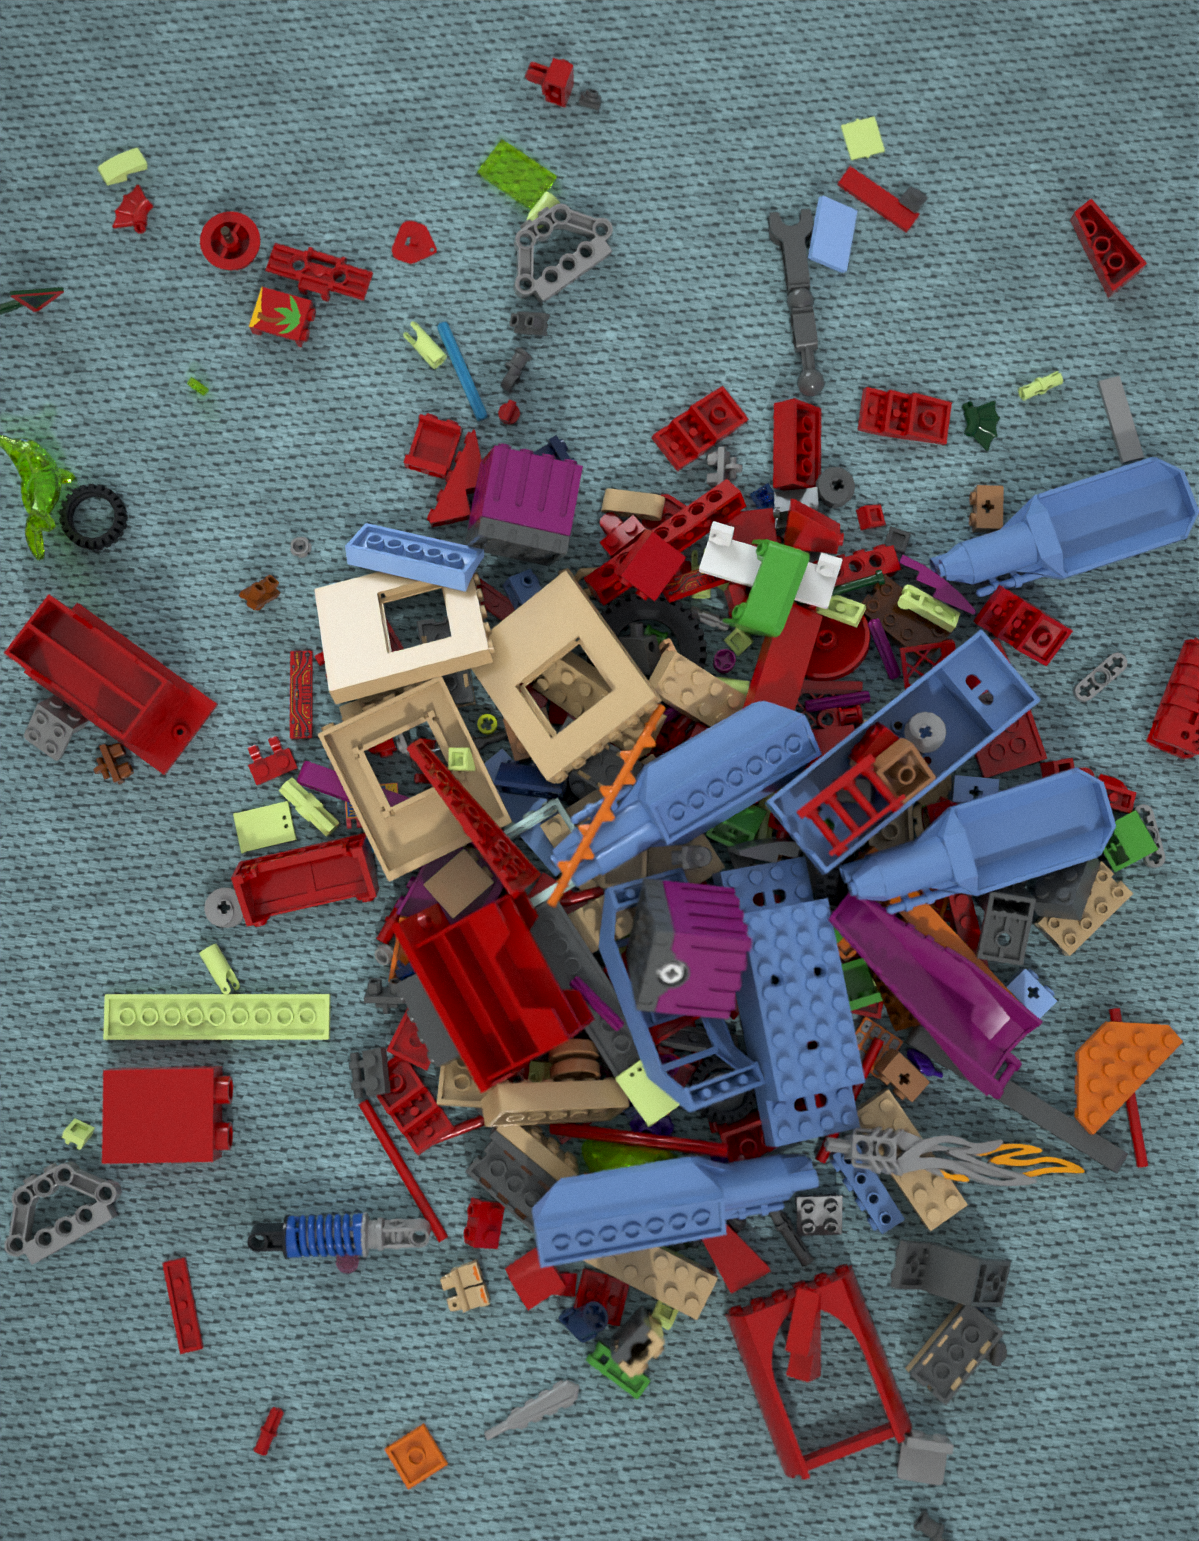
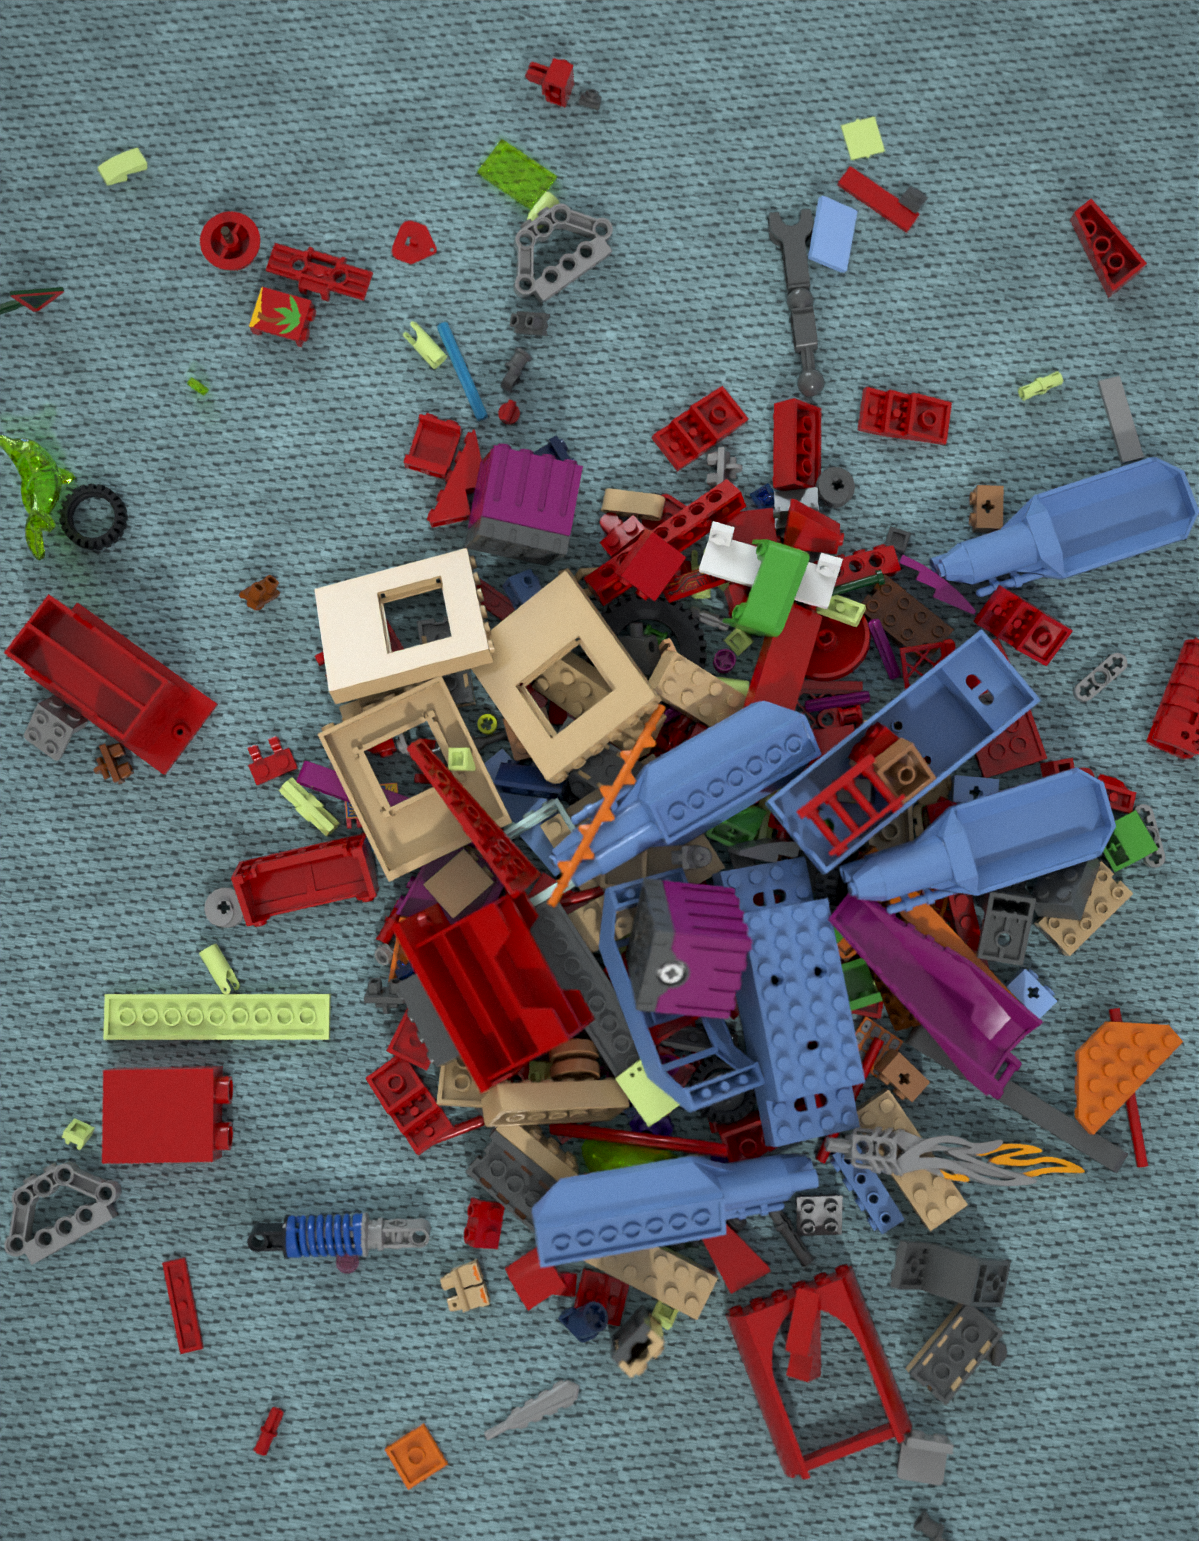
(133, 211): red arm -> none
(264, 826): yellowish green container -> none
(300, 541): light grey plate -> none
(301, 694): red tile -> none
(375, 1073): dark grey plate -> none
(403, 1170): red piece -> none
(413, 556): light blue arch -> none
(597, 1004): magenta axle -> none
(611, 1370): bright green plate -> none
(870, 516): red slope -> none
(923, 1063): dark purple piece -> none
(924, 720): light grey piece -> none
(928, 607): yellowish green plate -> none
(981, 422): dark green arm -> none

